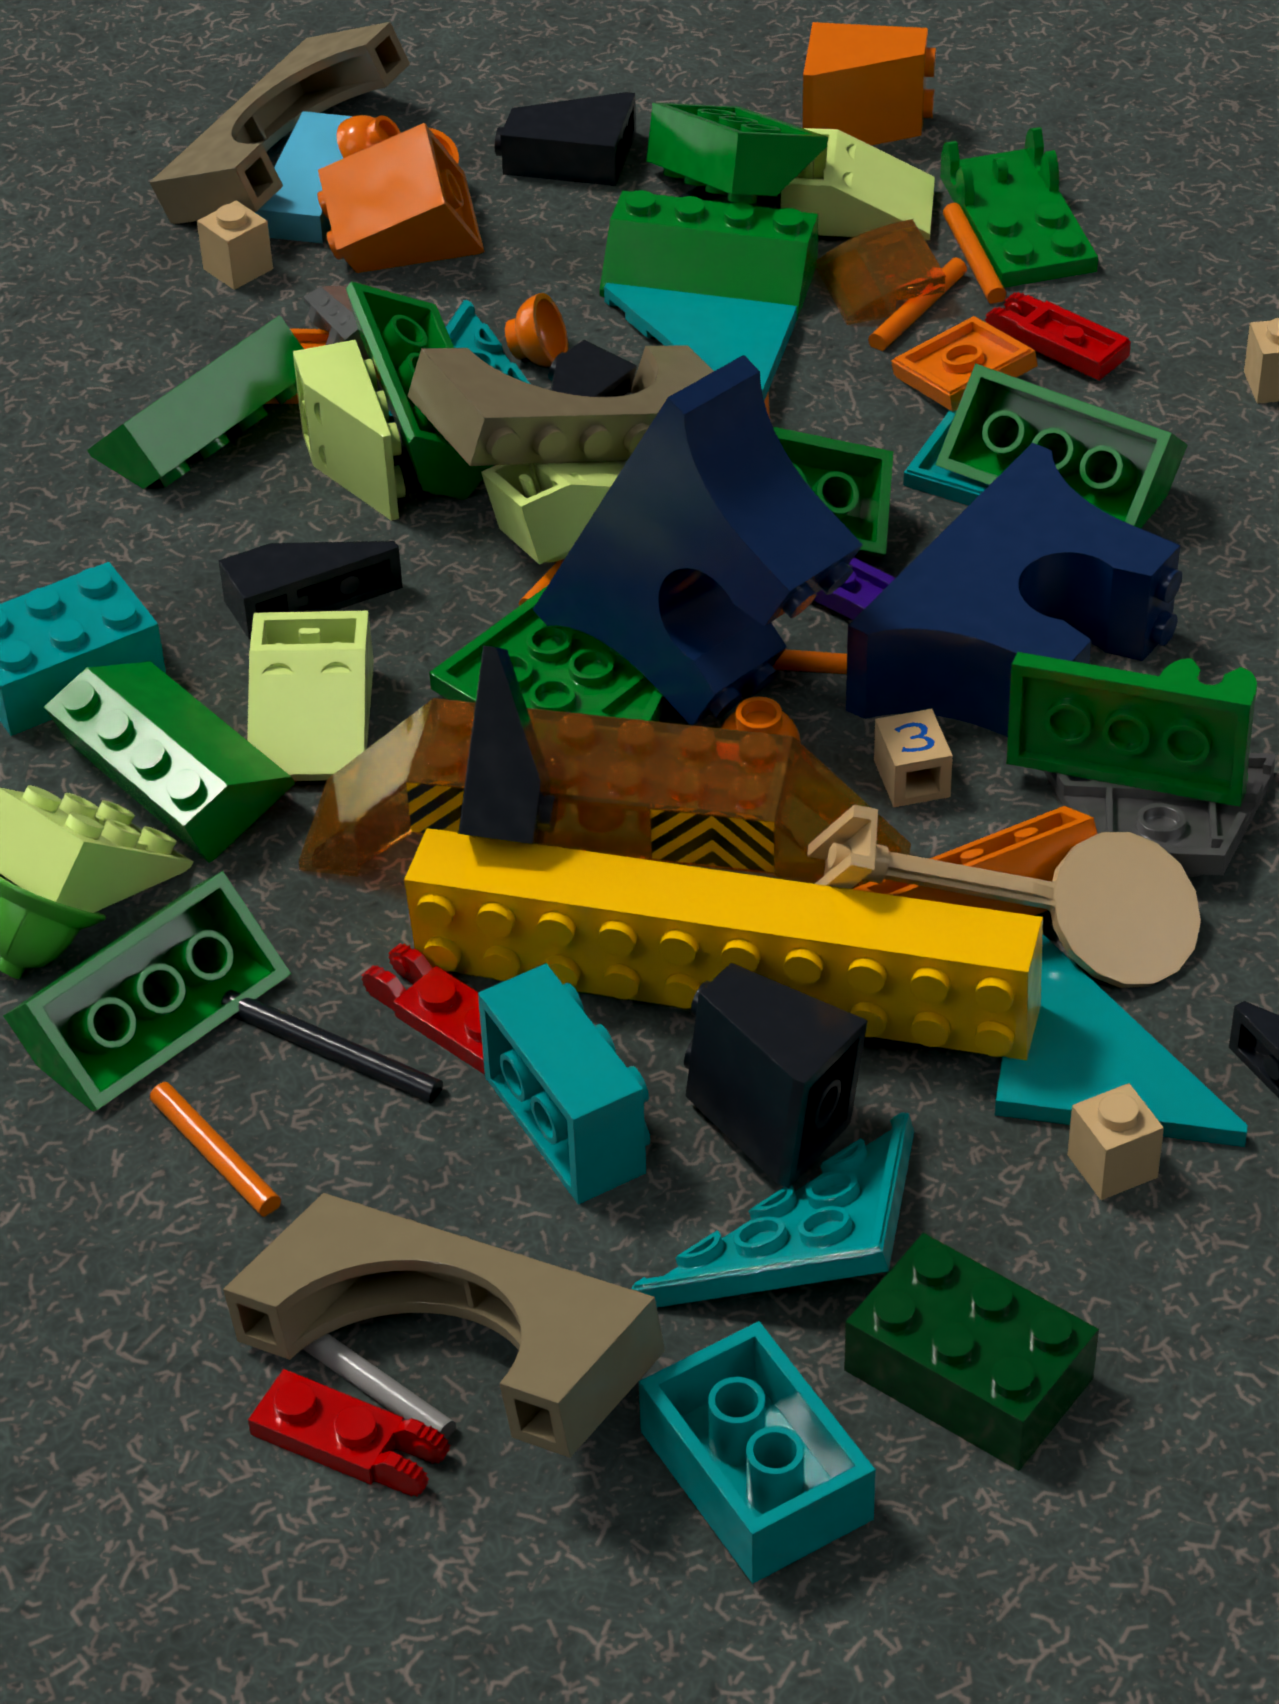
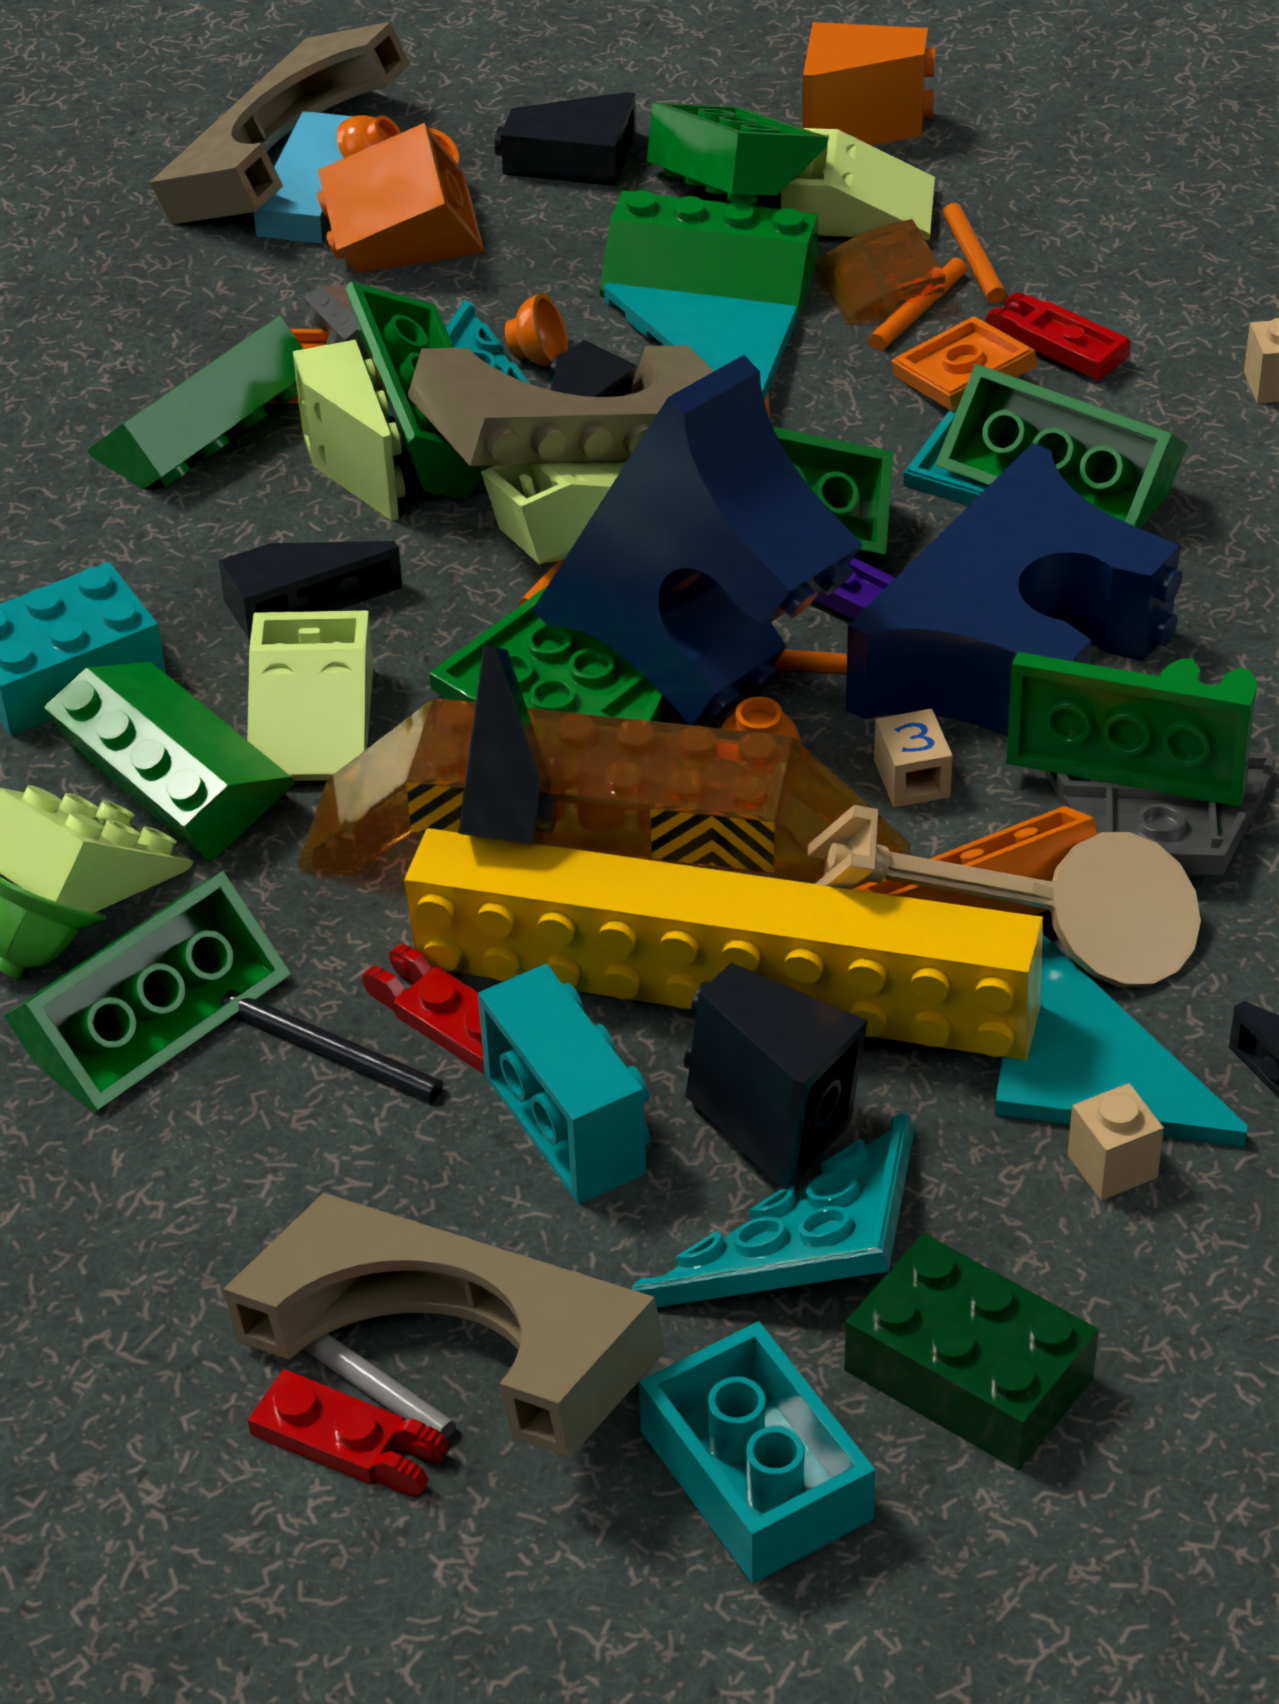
(215, 1149): orange bar -> none
(235, 244): tan brick -> none
(1019, 212): green hinge -> none

